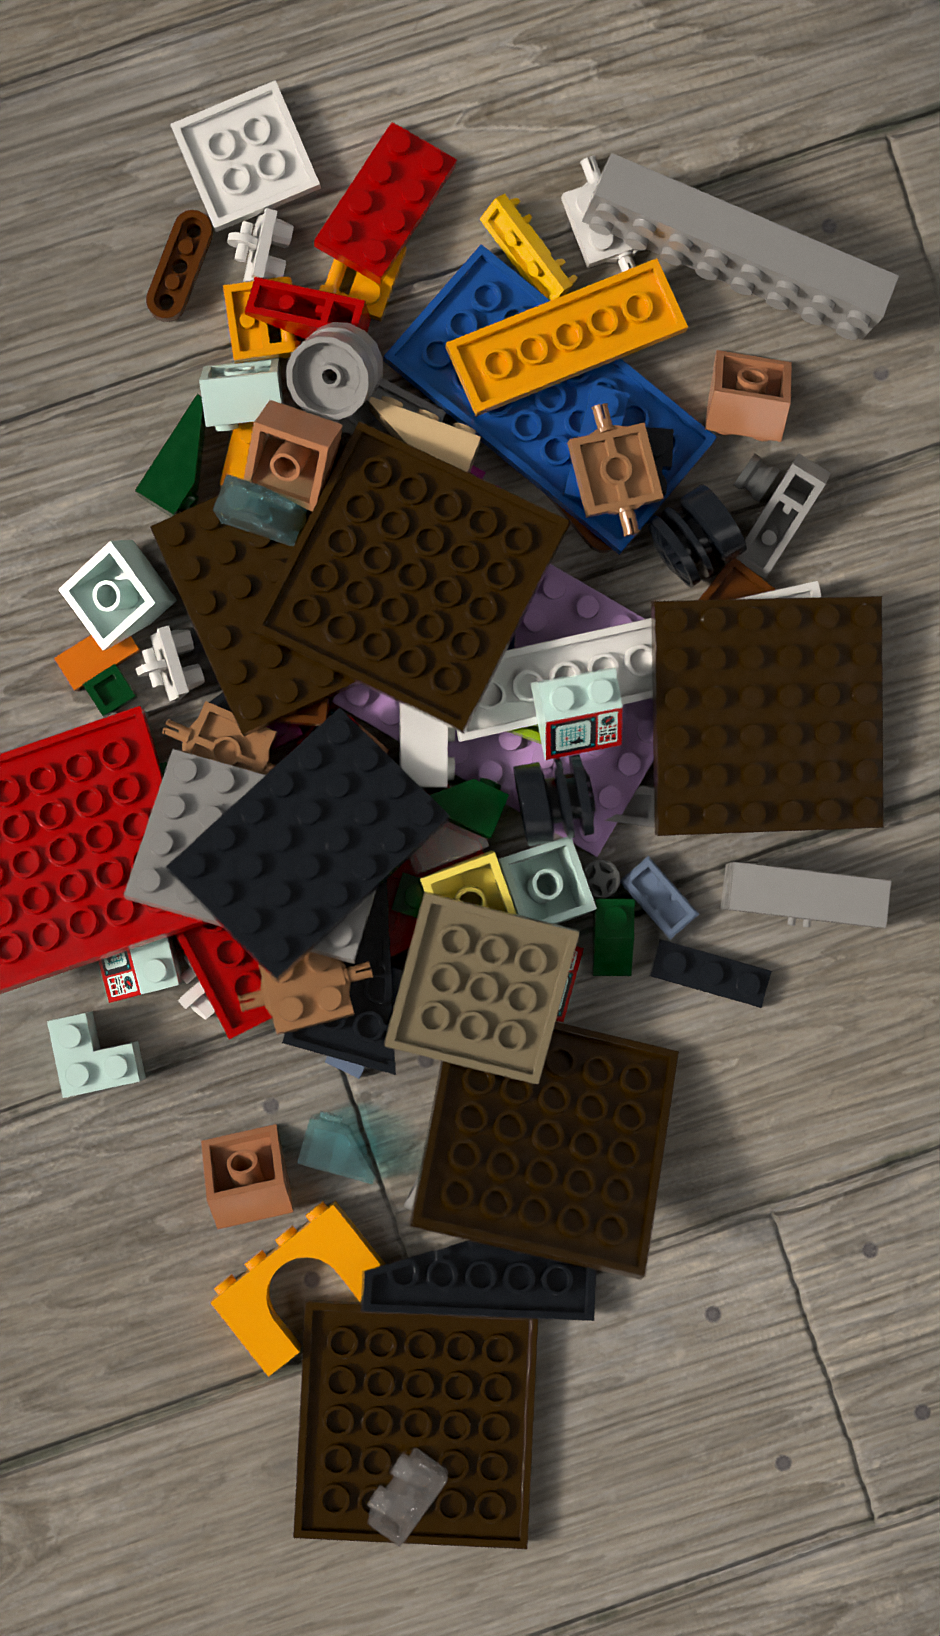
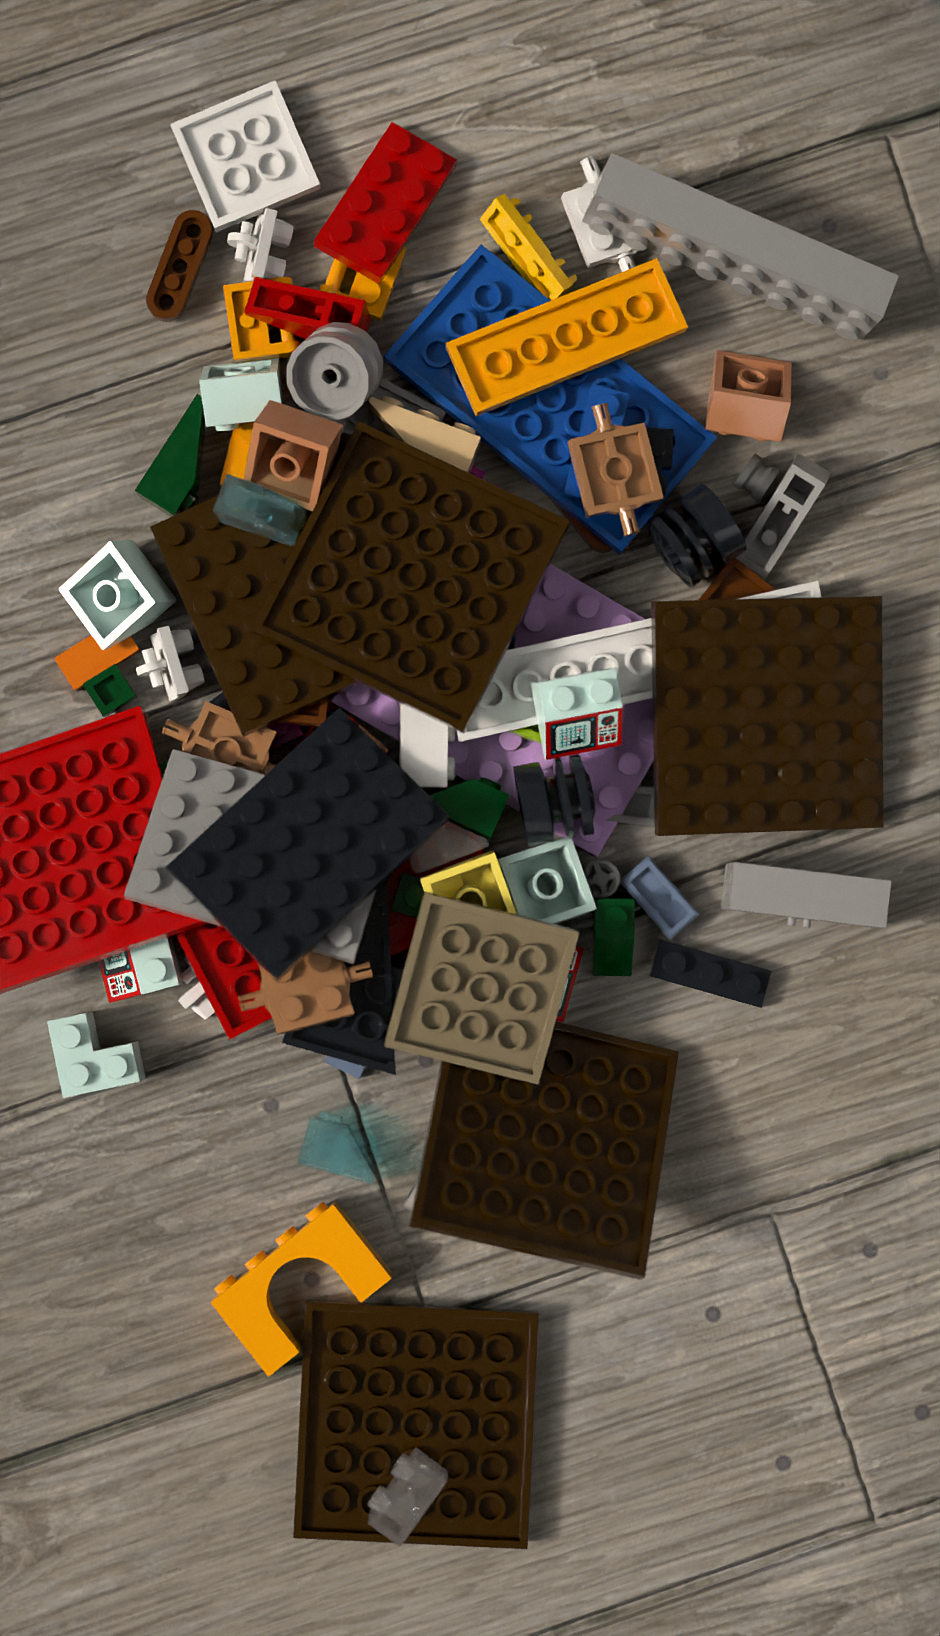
(246, 1177): nougat slope -> none
(481, 1282): black wing -> none

